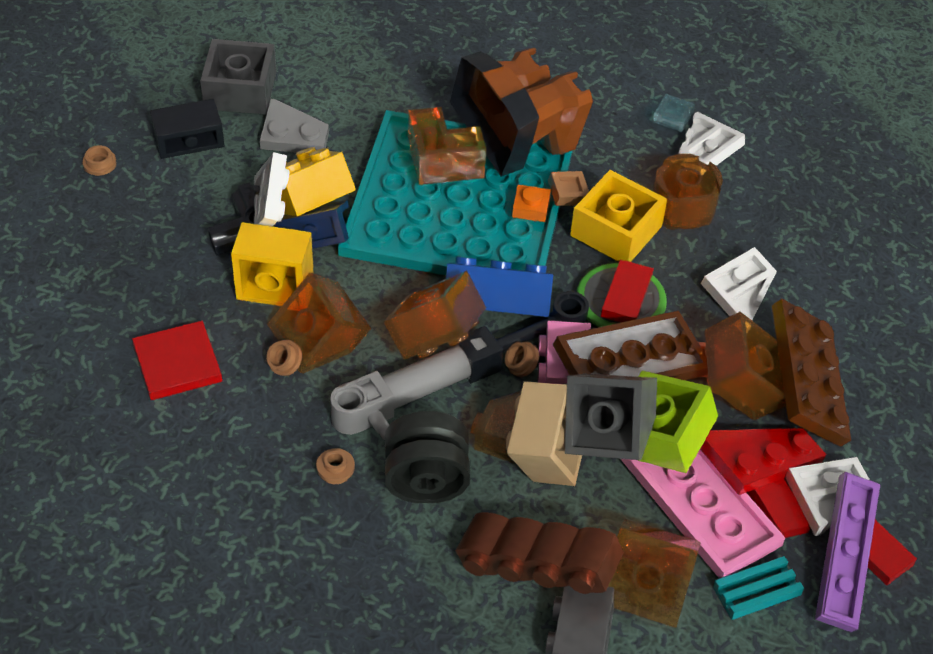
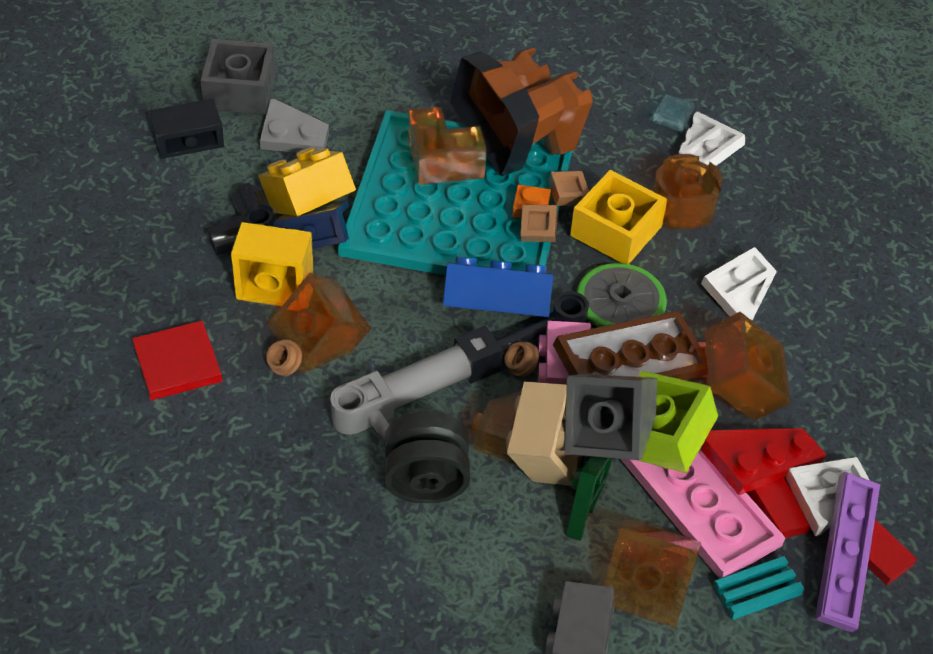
(99, 160): medium nougat plate -> none
(271, 179): white wing -> none
(339, 473): medium nougat plate -> none
(435, 316): clear orange brick -> none
(539, 223): none -> medium nougat plate
(546, 553): copper brick -> none
(588, 484): none -> dark green wing
(627, 292): red tile -> none
(810, 373): reddish brown piece -> none

